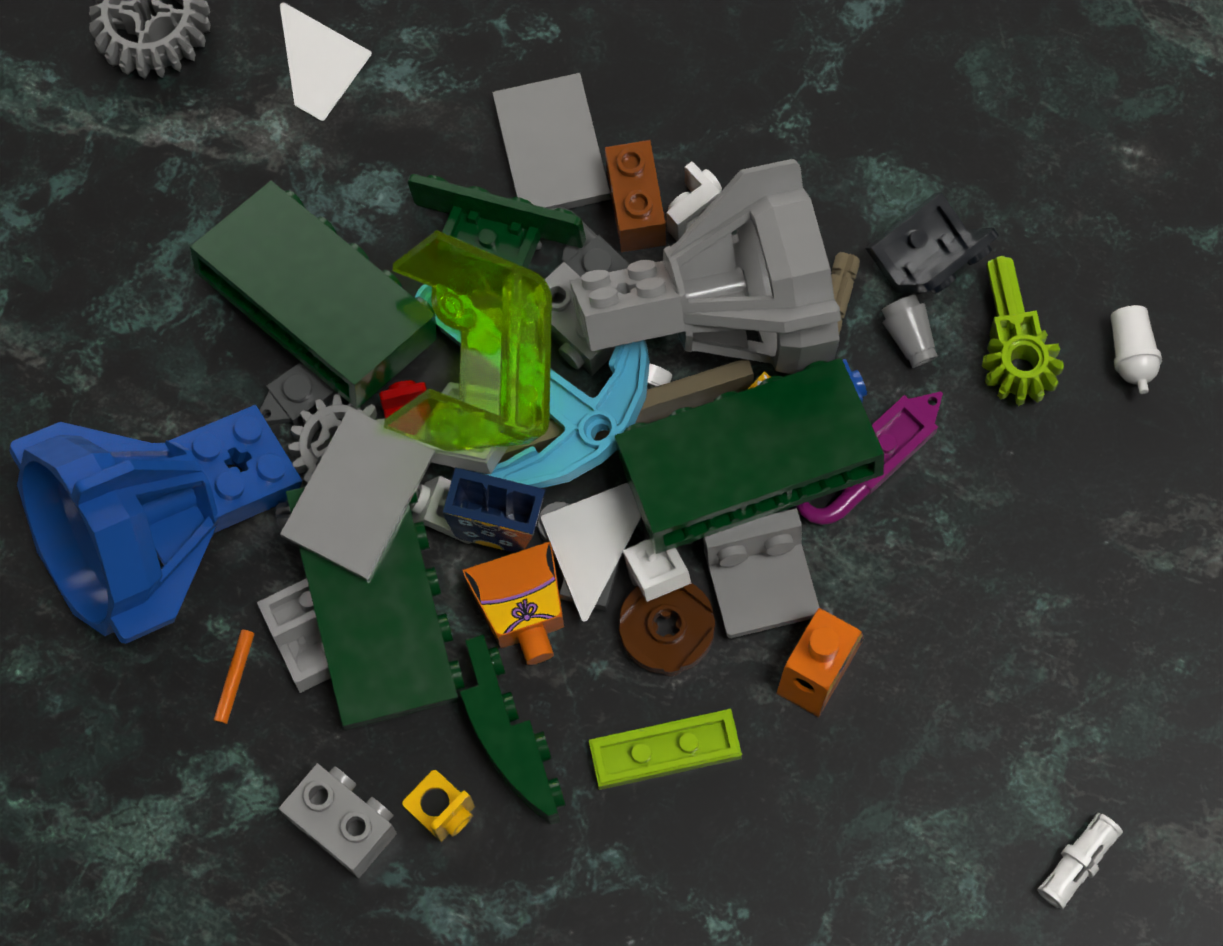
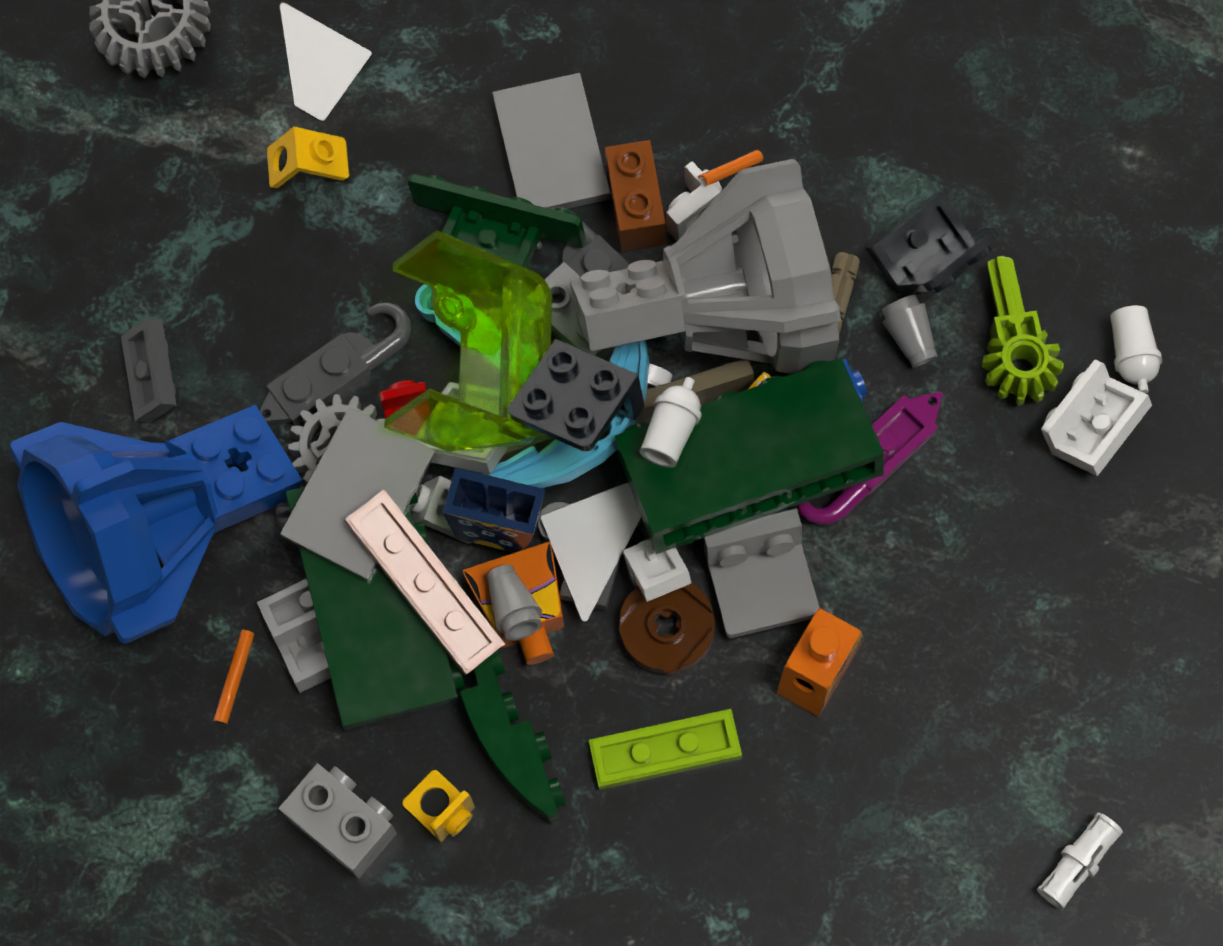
(148, 370): none -> dark grey plate
(307, 153): none -> yellow bracket
(315, 293): dark green brick -> none
(424, 582): none -> tile
(513, 605): none -> light grey cone
(576, 396): none -> black bracket
(671, 424): none -> white piece
(732, 167): none -> orange piece
(1094, 419): none -> white bracket

